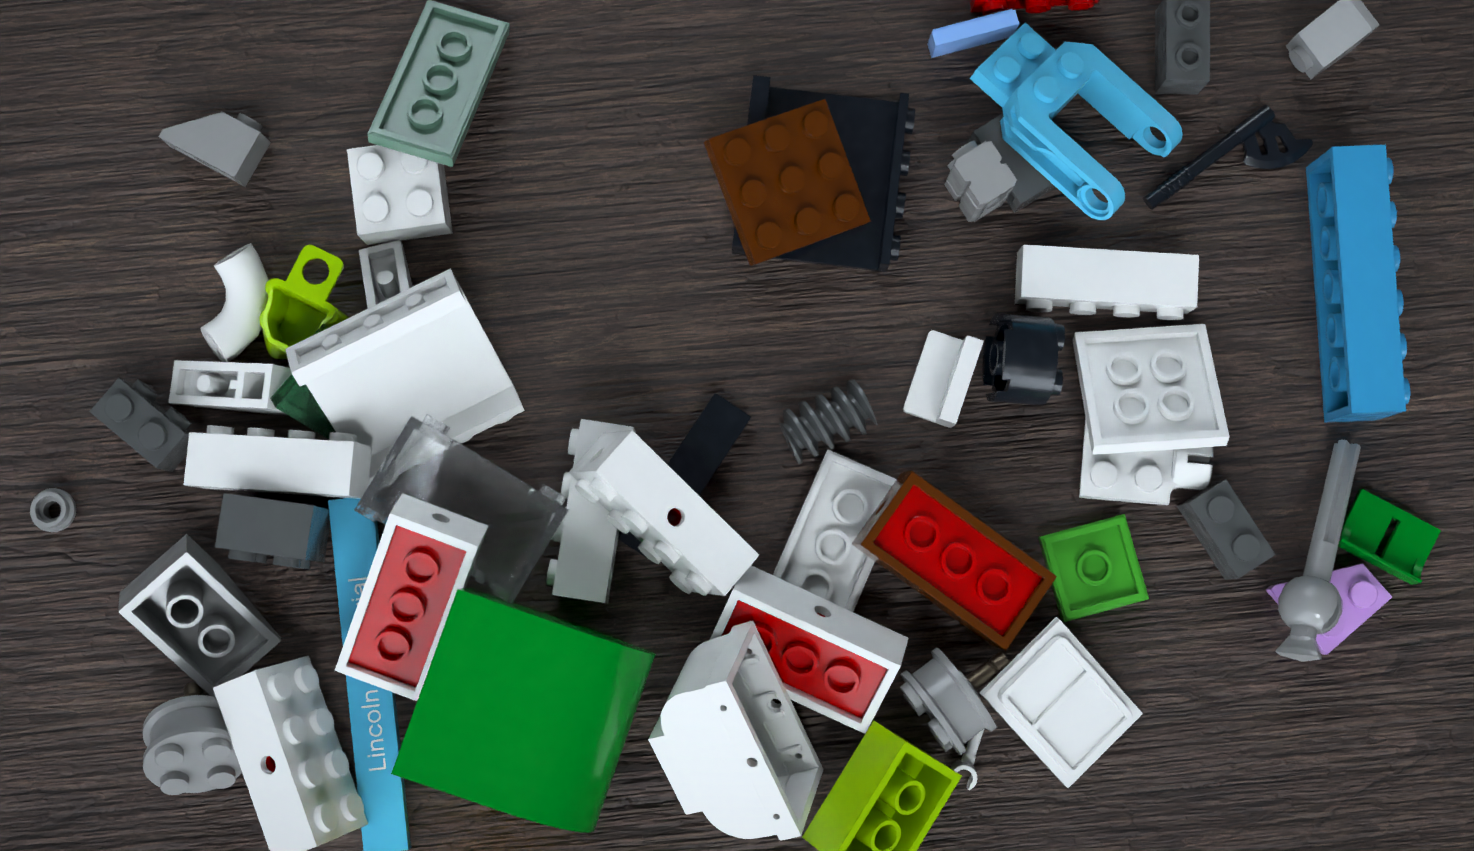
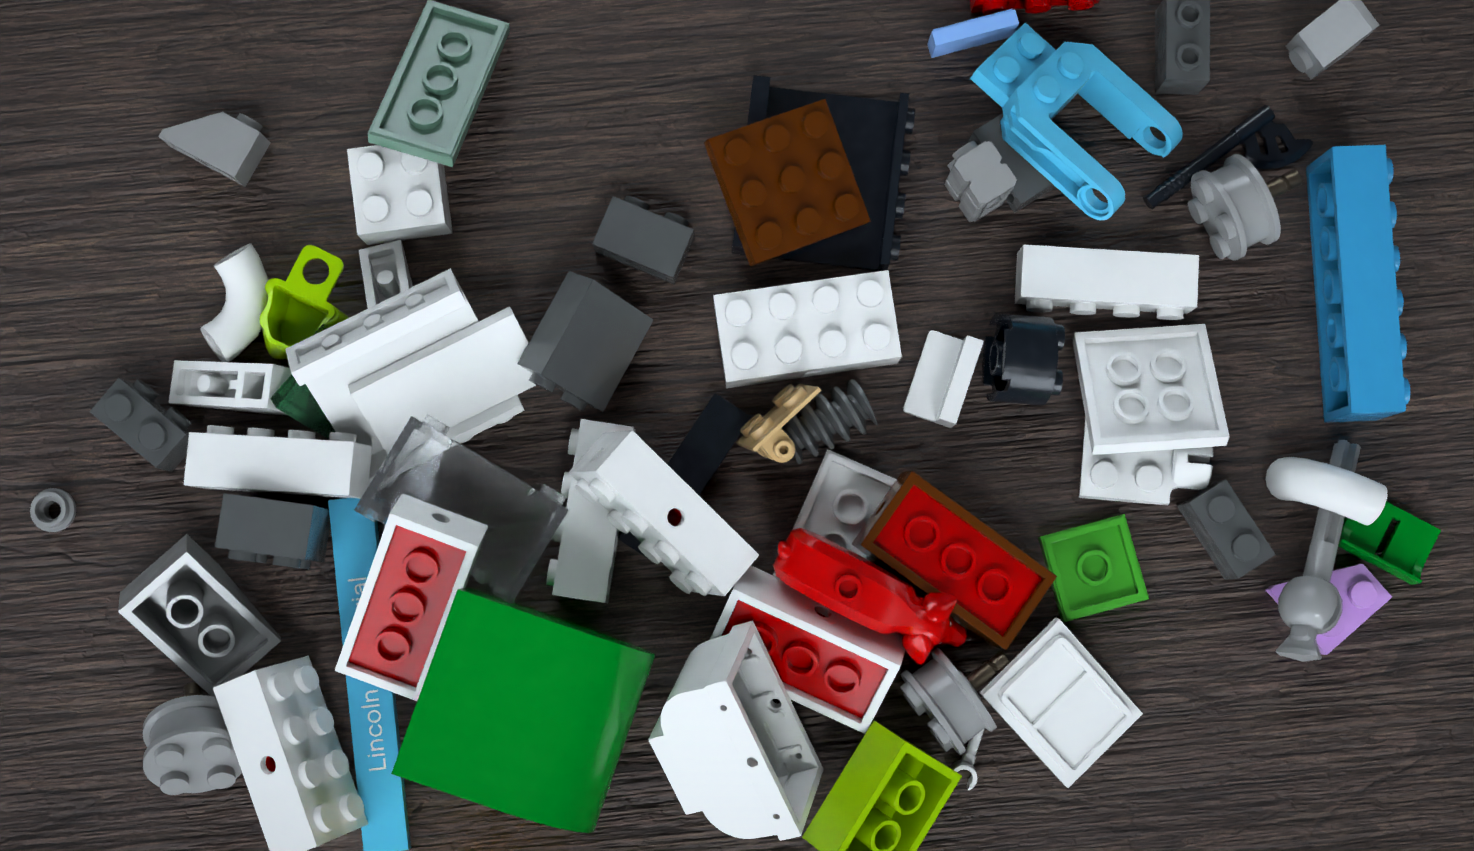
(447, 378): none -> white tile
(584, 343): none -> dark grey brick
(644, 238): none -> dark grey brick
(766, 432): none -> tan hinge
(807, 329): none -> white brick
(867, 593): none -> red animal
(1238, 205): none -> light grey wheel
(1327, 488): none -> white cylinder

